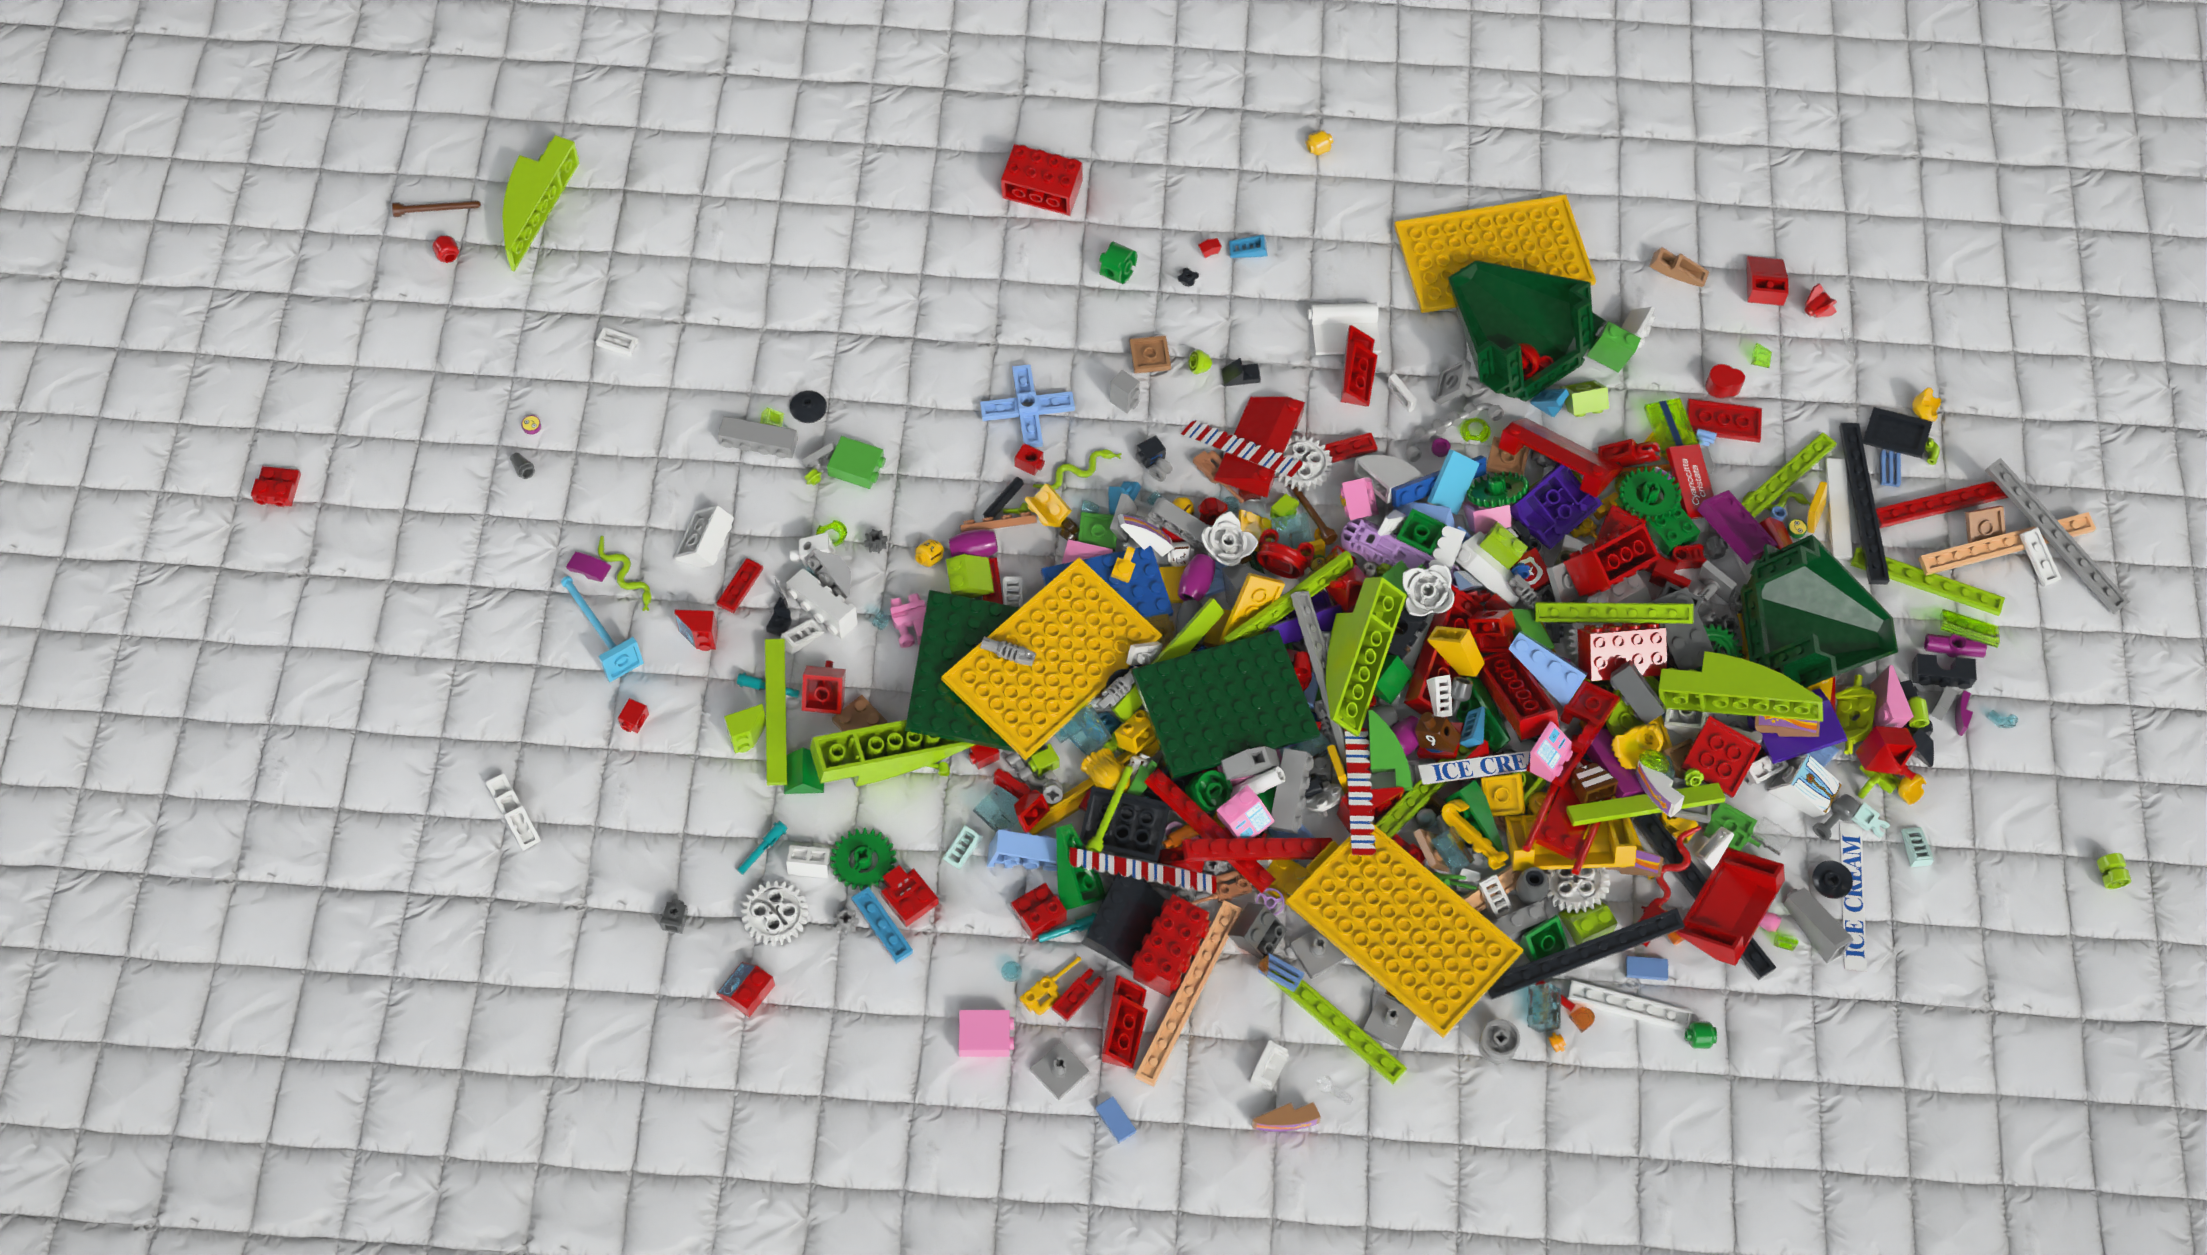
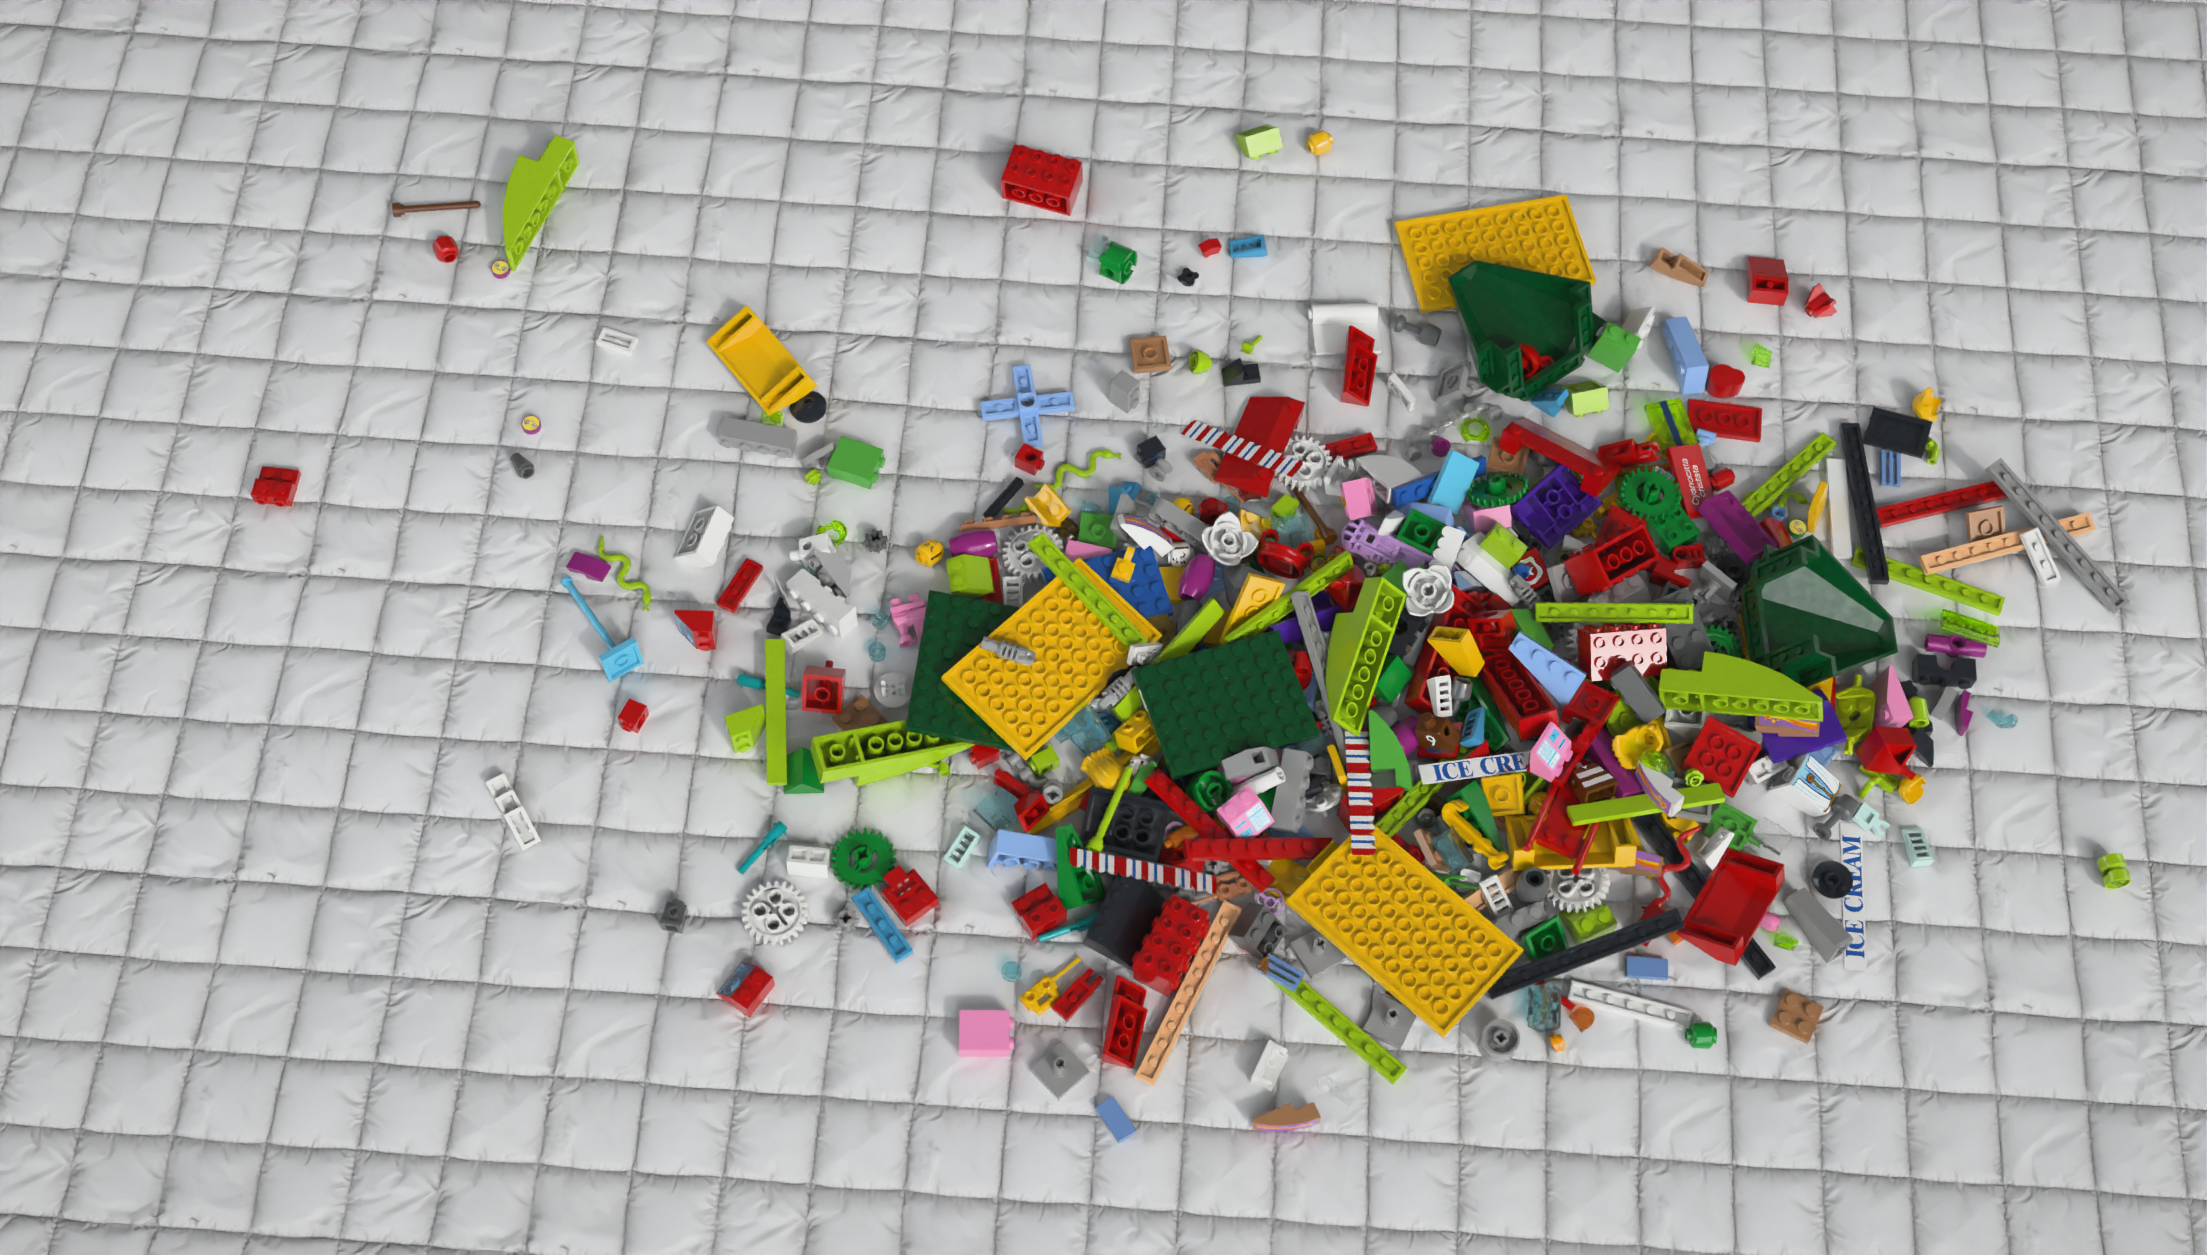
(500, 269): none -> tile
(760, 362): none -> yellow slope
(881, 655): none -> clear light blue bush
(883, 690): none -> white plate
(1026, 556): none -> white gear
(1086, 591): none -> lime tile
(1097, 249): none -> light aqua plate
(1248, 347): none -> lime hand
(1259, 141): none -> slope
(1338, 474): none -> white hinge
(1427, 334): none -> dark grey piece
(1686, 355): none -> light blue wedge
(1721, 479): none -> red brick
(1734, 564): none -> black dish
(1796, 1016): none -> medium nougat plate

